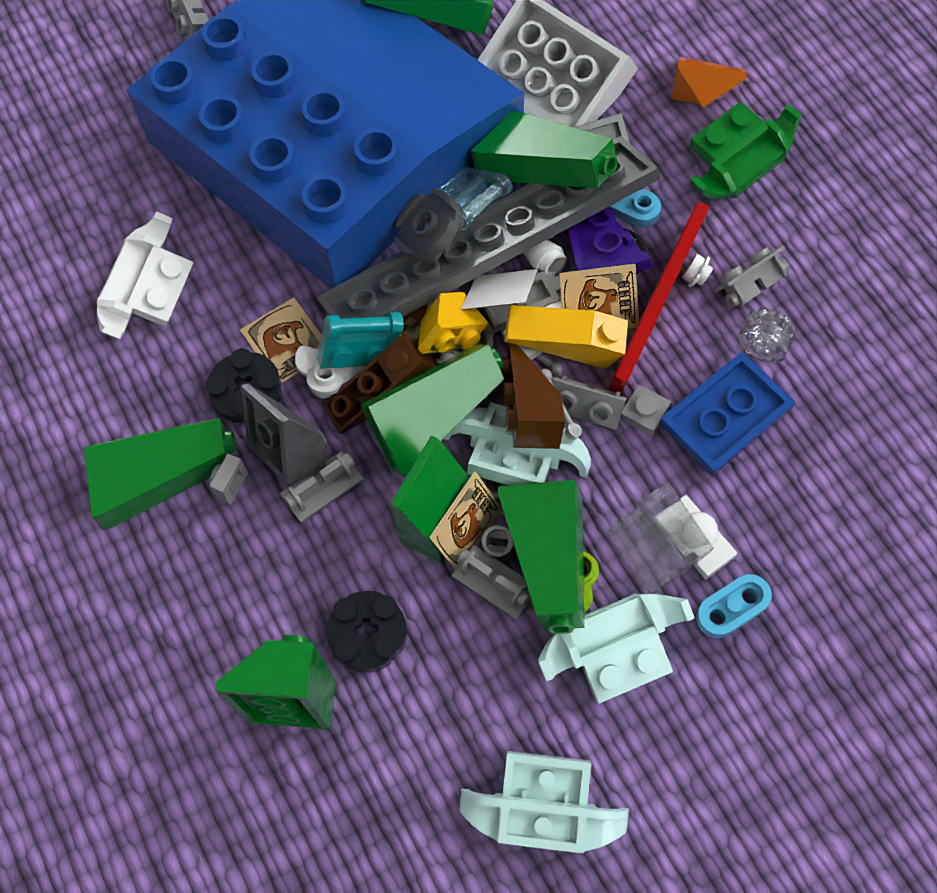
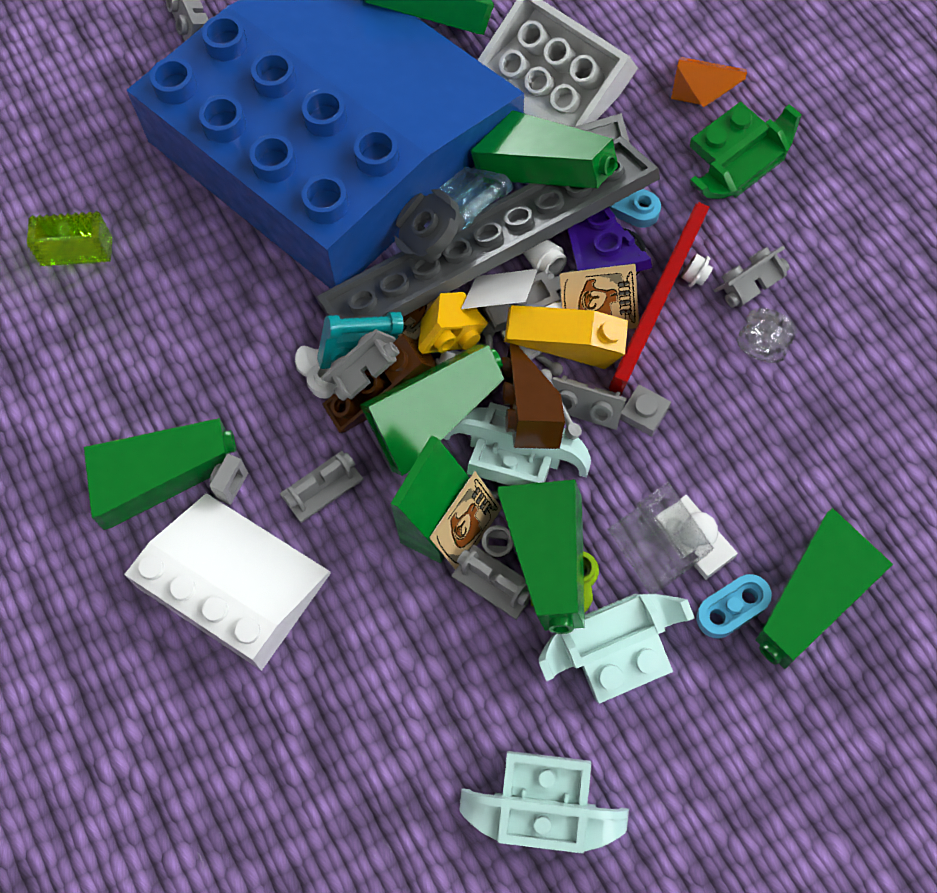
(69, 239): none -> clear neon green brick
(142, 280): white plate -> none
(228, 578): none -> white slope
(233, 370): black plate -> none
(281, 334): sticker -> none
(281, 437): flat silver slope -> none
(282, 685): green slope -> none
(373, 352): none -> light grey hinge
(383, 647): black plate -> none
(727, 413): blue plate -> none
(823, 585): none -> green slope

